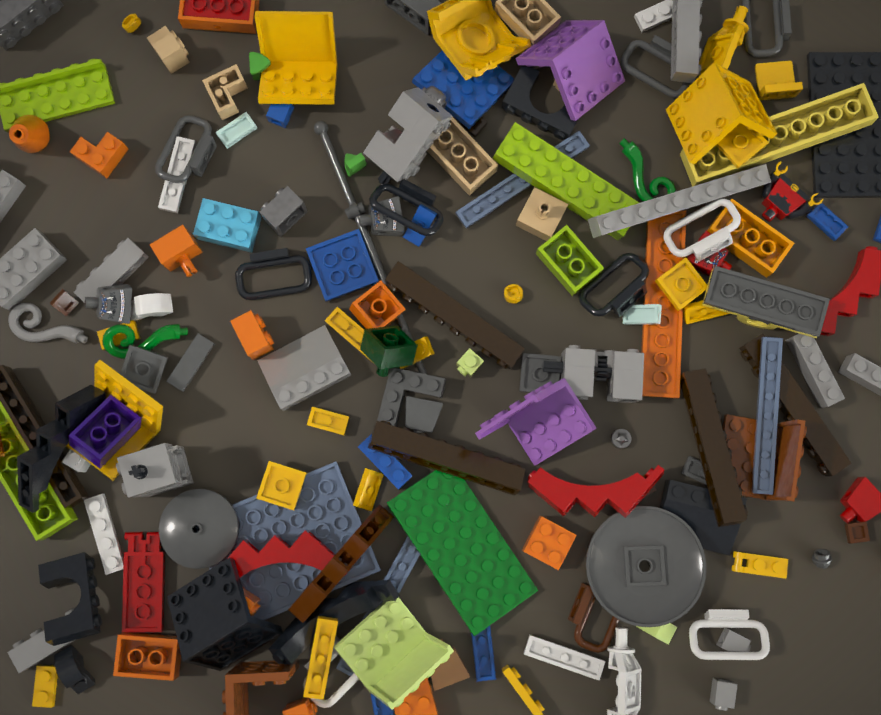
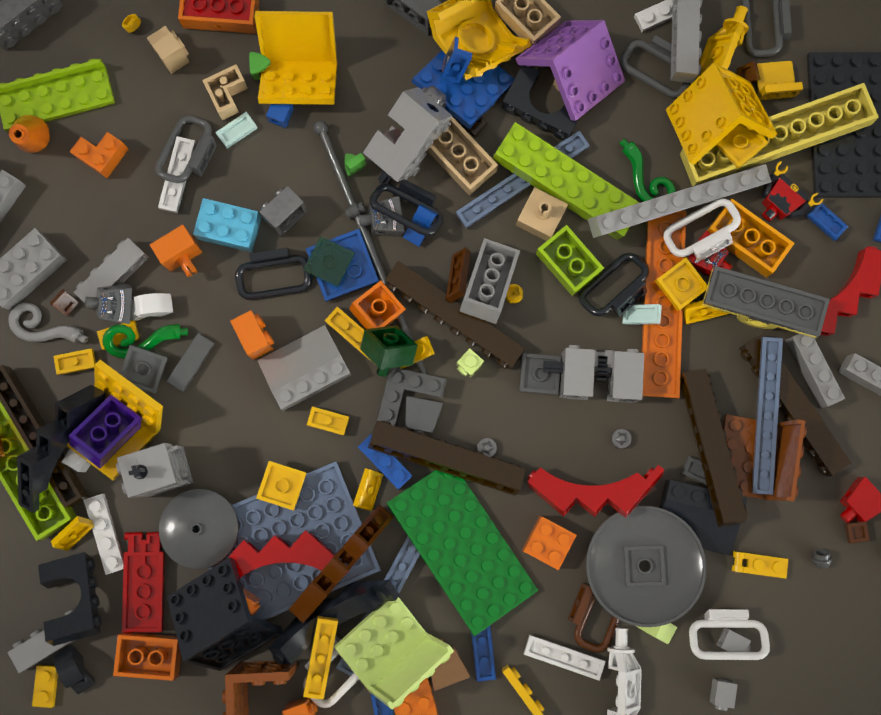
(72, 533): none -> yellow plate
(74, 361): none -> yellow plate
(329, 261): none -> clear green plate
(455, 62): none -> blue panel
(458, 275): none -> reddish brown plate
(487, 447): none -> flat silver tile
(489, 281): none -> light grey brick
(544, 421): medium lavender bracket -> none
(749, 72): none -> reddish brown plate

